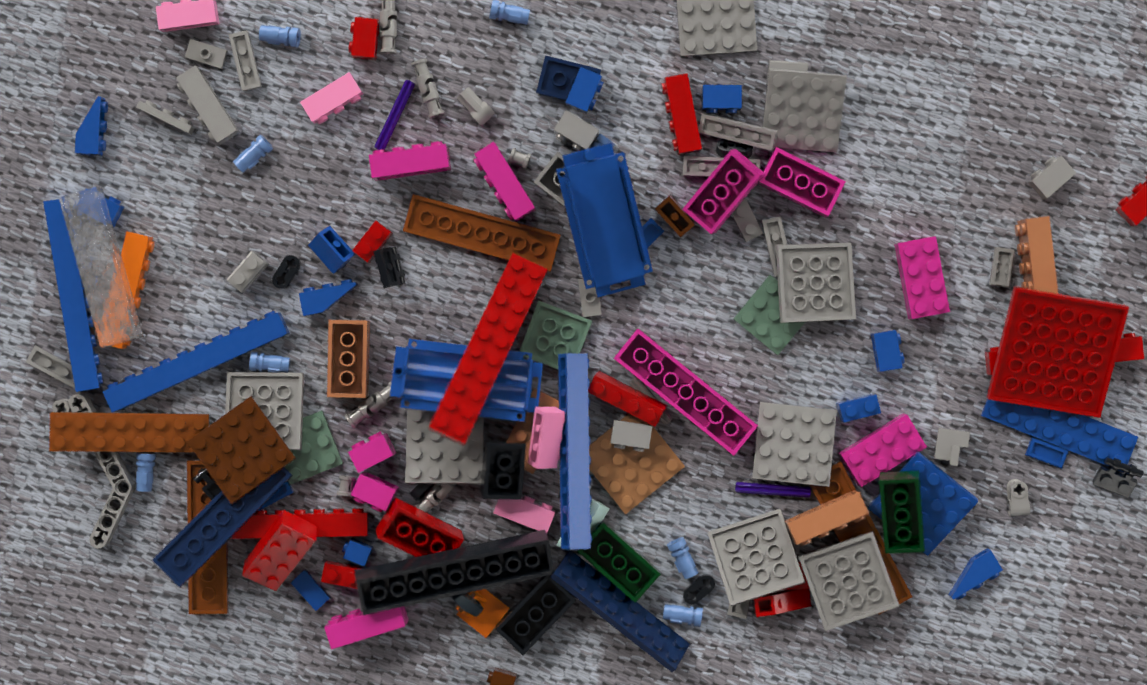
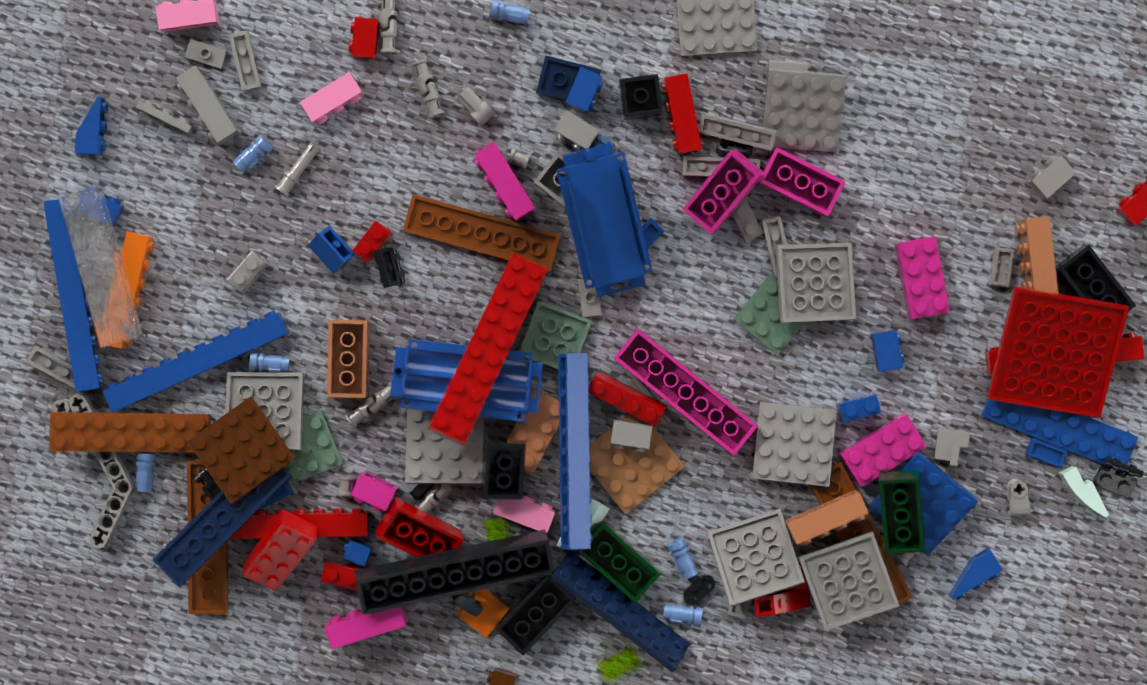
(278, 35): medium blue axle -> none
(282, 269): black beam -> none
(292, 177): none -> light grey pin
(310, 590): blue tile -> none
(321, 300): blue slope -> none
(370, 453): dark pink brick -> none
(394, 115): dark purple axle -> none
(409, 162): dark pink brick -> none
(495, 528): none -> clear neon green plate
(546, 437): bright pink brick -> none
(618, 663): none -> clear neon green plate
(640, 97): none -> black brick
(674, 215): reddish brown brick -> none
(721, 98): blue brick -> none
(771, 489): dark purple axle -> none
(905, 557): none -> light grey bush
(1083, 490): none -> light aqua slope
(1089, 278): none -> black brick

